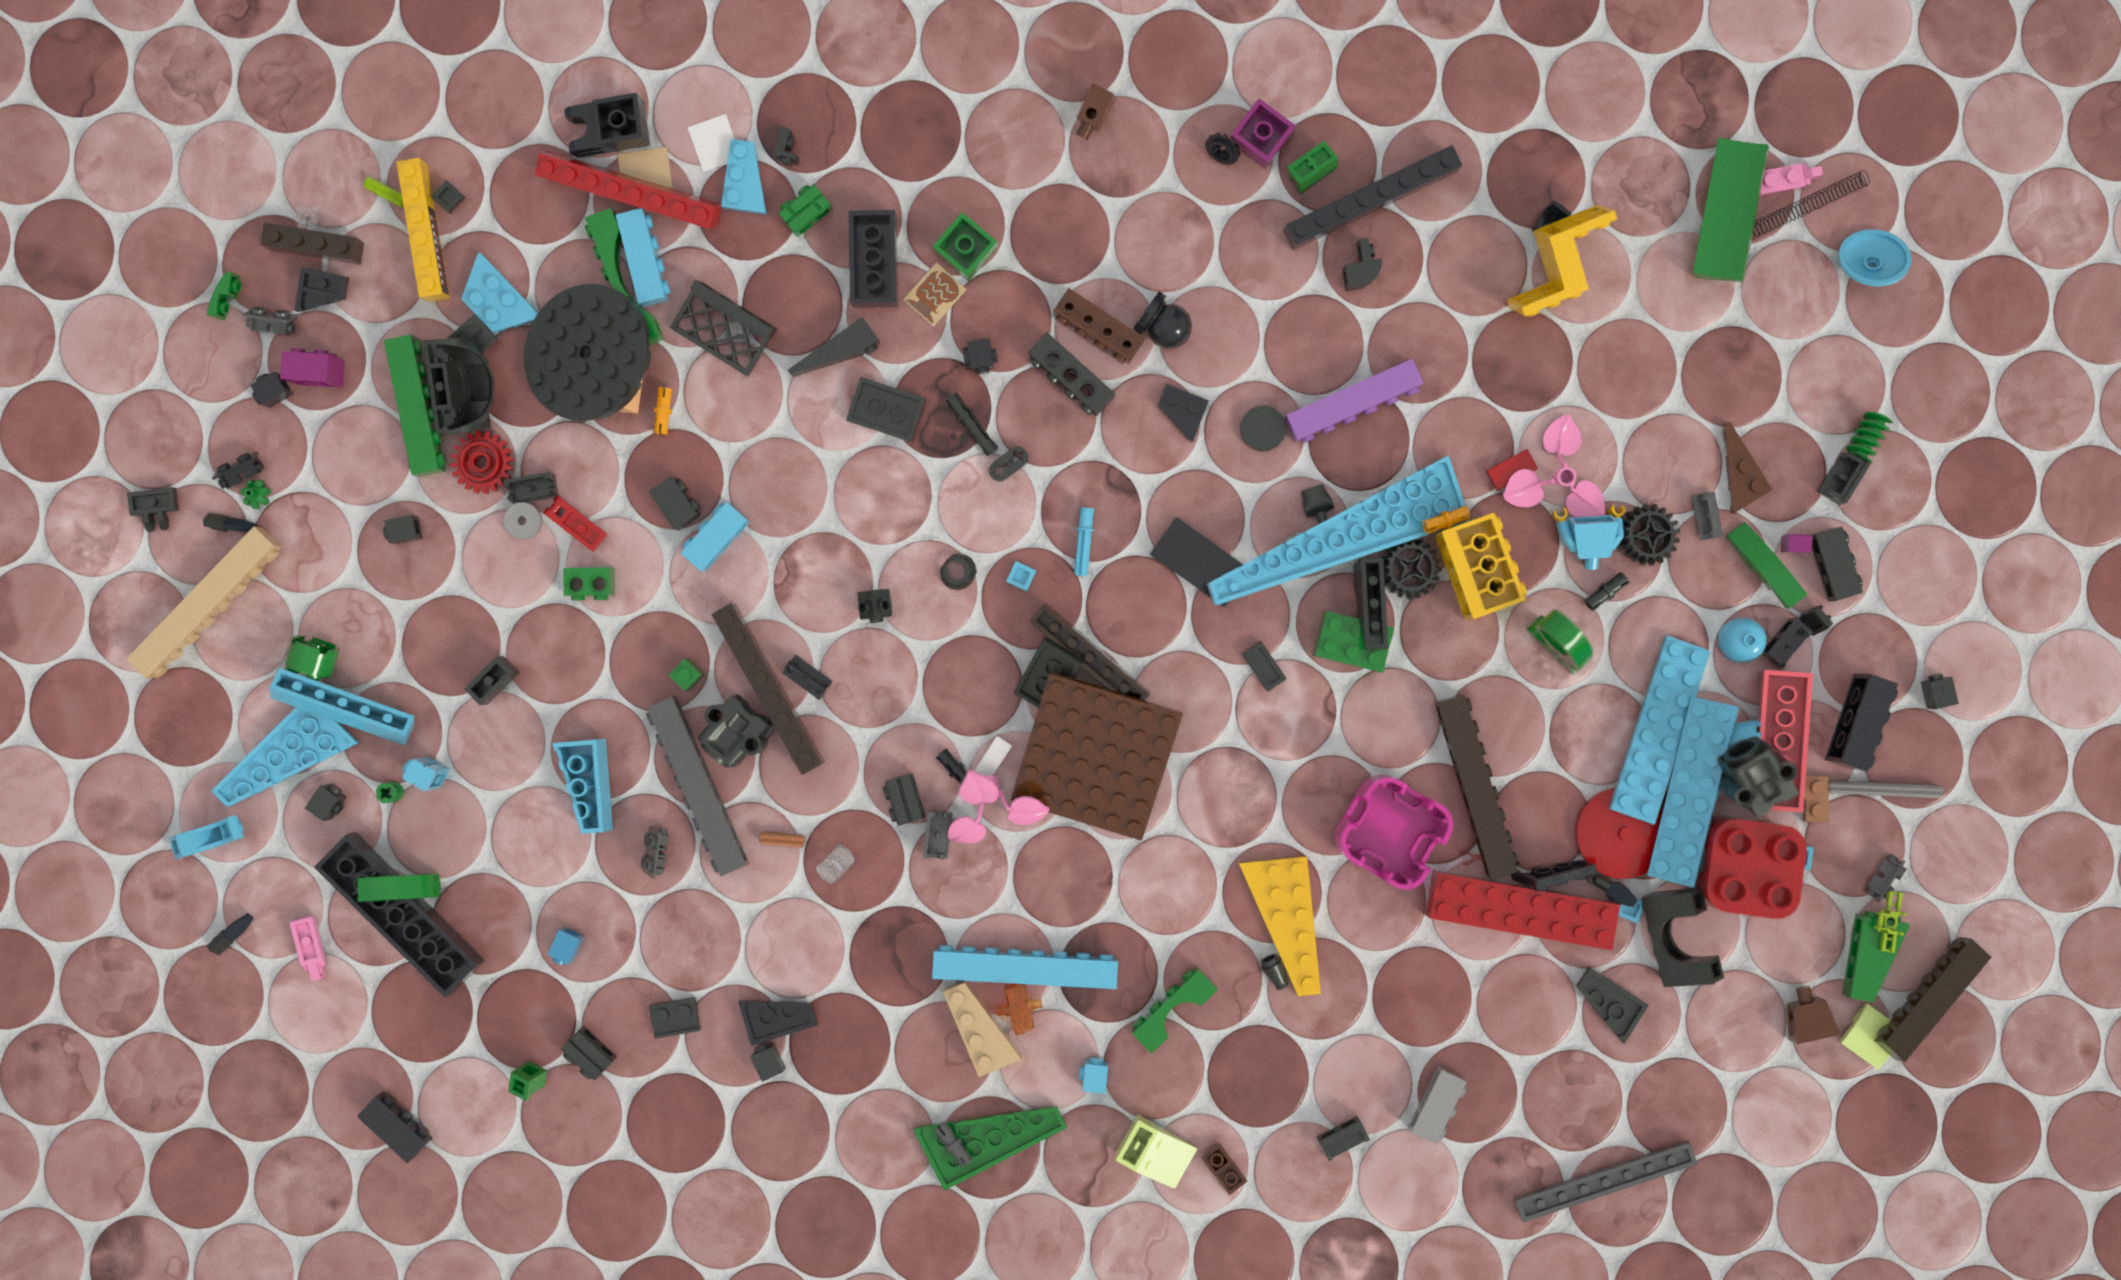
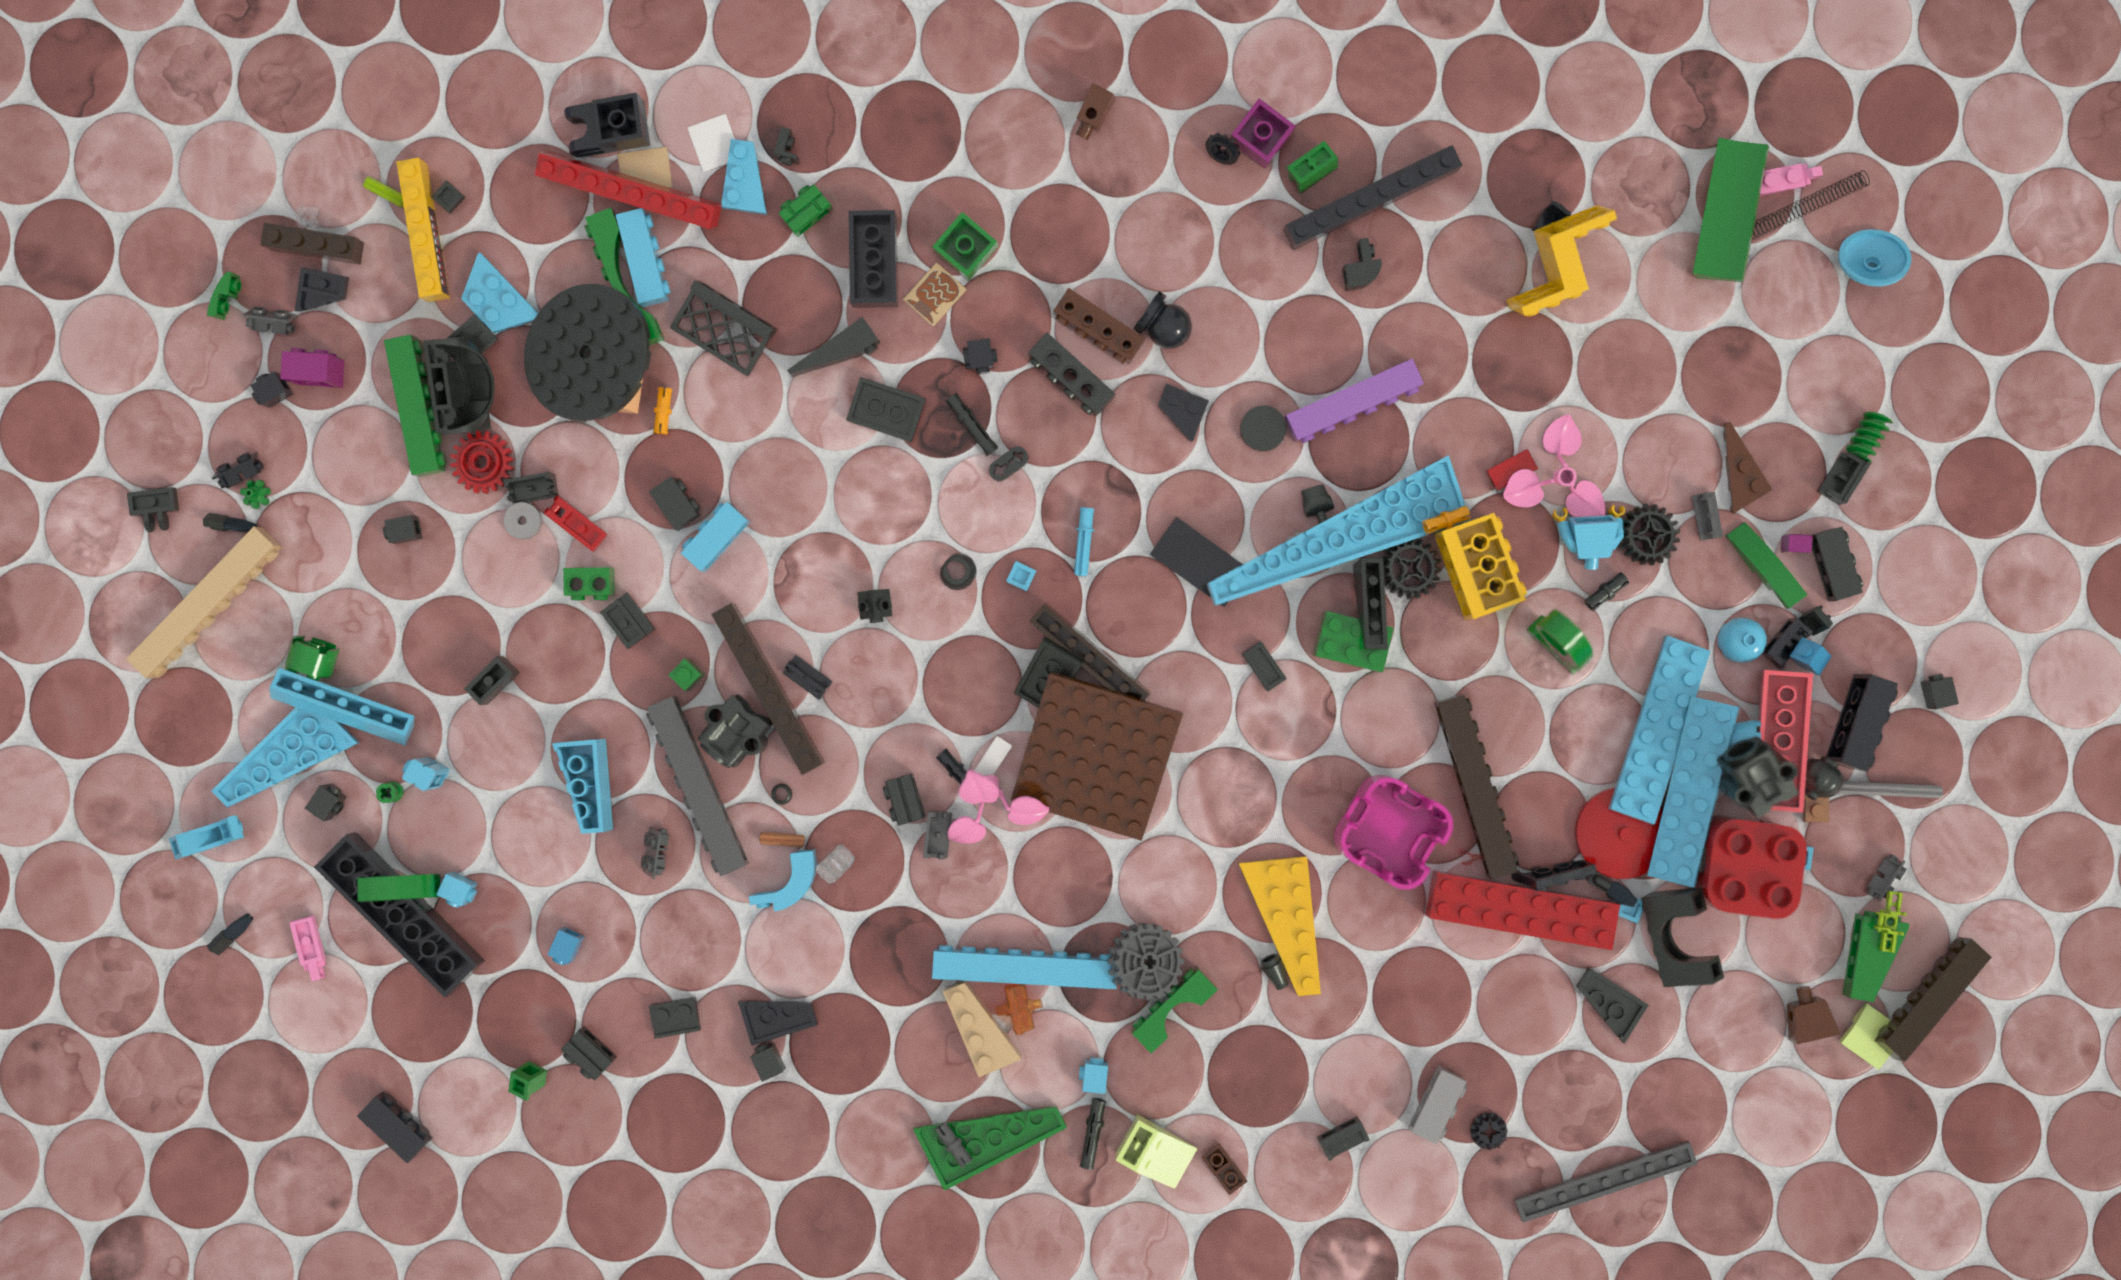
(457, 889): none -> medium azure brick
(627, 620): none -> pearl dark grey plate
(773, 794): none -> pearl dark grey piece
(802, 877): none -> medium azure arch
(1094, 1124): none -> pearl dark grey pin
(1128, 956): none -> dark grey piece
(1481, 1124): none -> black gear
(1810, 656): none -> dark azure brick
(1822, 778): none -> pearl dark grey plant

